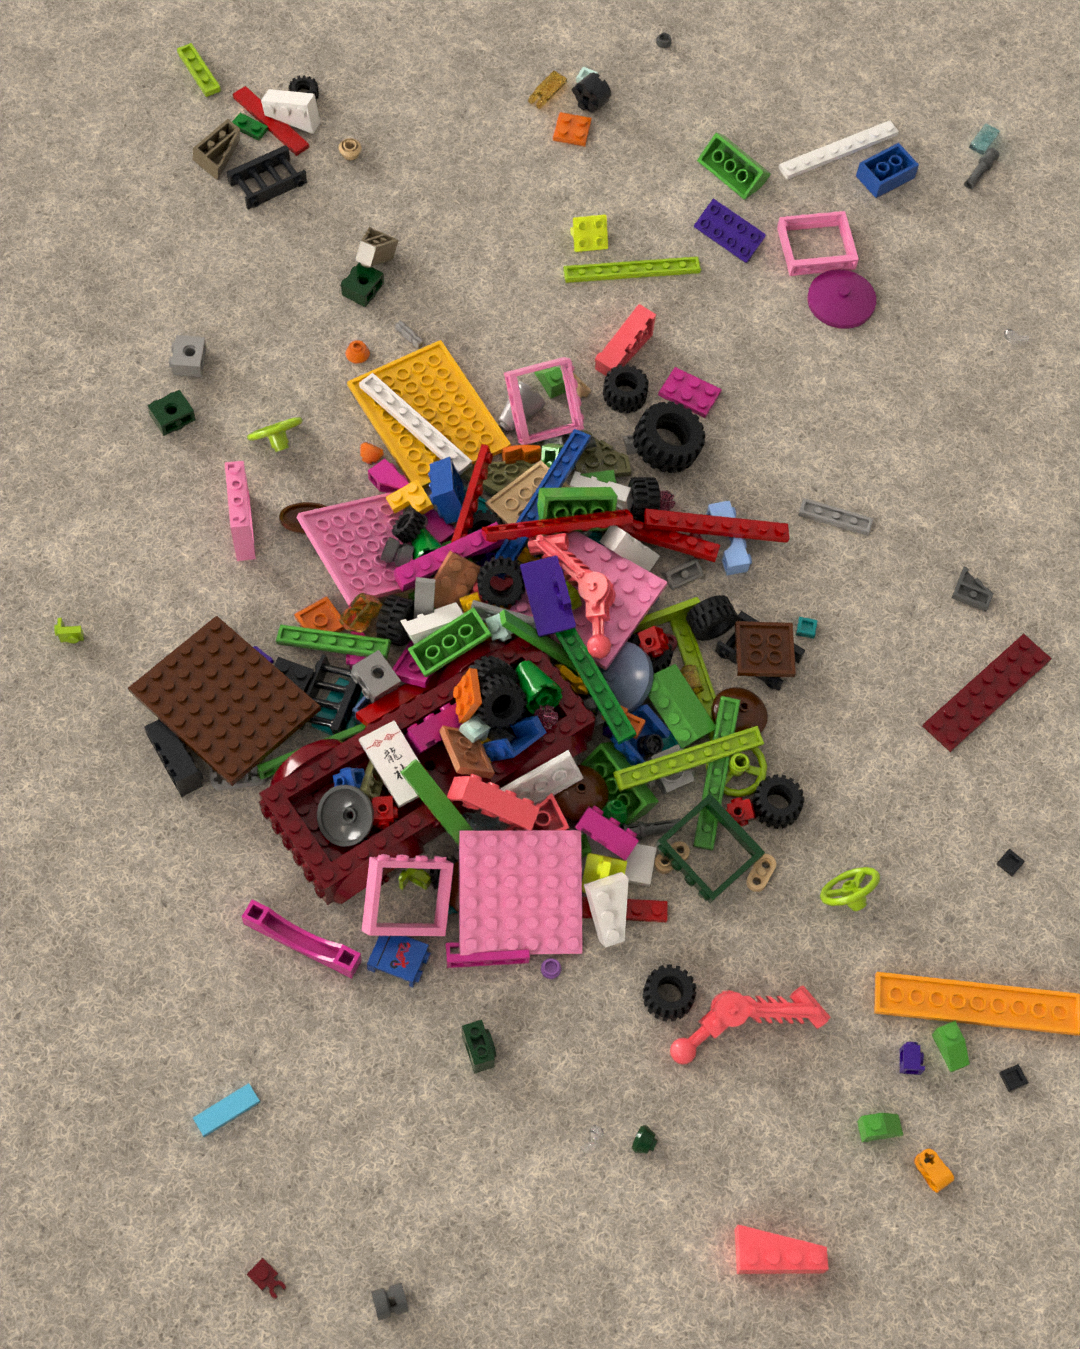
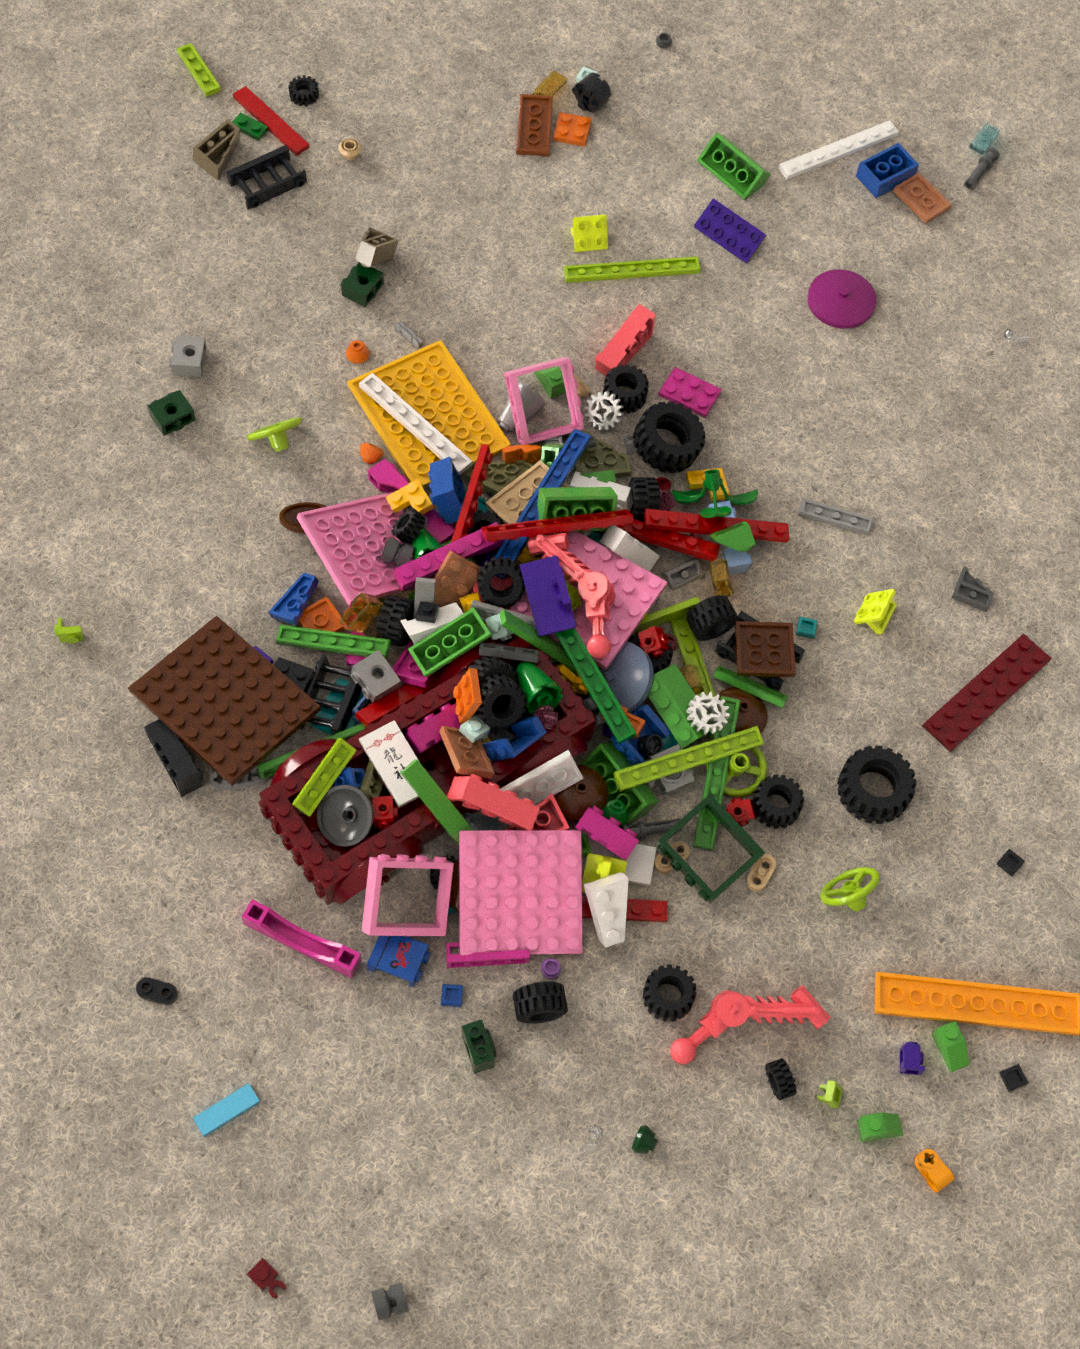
(156, 990): none -> black plate
(240, 510): bright pink window -> none
(292, 108): white wedge -> none
(294, 601): none -> blue wing
(324, 777): none -> lime plate
(416, 876): lime bracket -> none
(427, 612): none -> black plate
(451, 995): none -> blue tile
(508, 652): none -> dark grey tile
(534, 125): none -> dark orange tile
(540, 1002): none -> black tyre
(602, 403): none -> white gear
(664, 484): none -> dark red tile
(696, 478): none -> yellow plate
(713, 482): none -> green plant
(716, 717): none -> white gear
(721, 577): none -> clear yellow brick
(736, 537): none -> bright green slope
(750, 686): none -> bright green tile
(776, 1254): coral wedge -> none
(780, 1079): none -> black tyre
(823, 264): bright pink window -> none
(832, 1094): none -> lime tile
(869, 806): none -> black tyre
(876, 610): none -> neon yellow bracket
(922, 198): none -> nougat plate

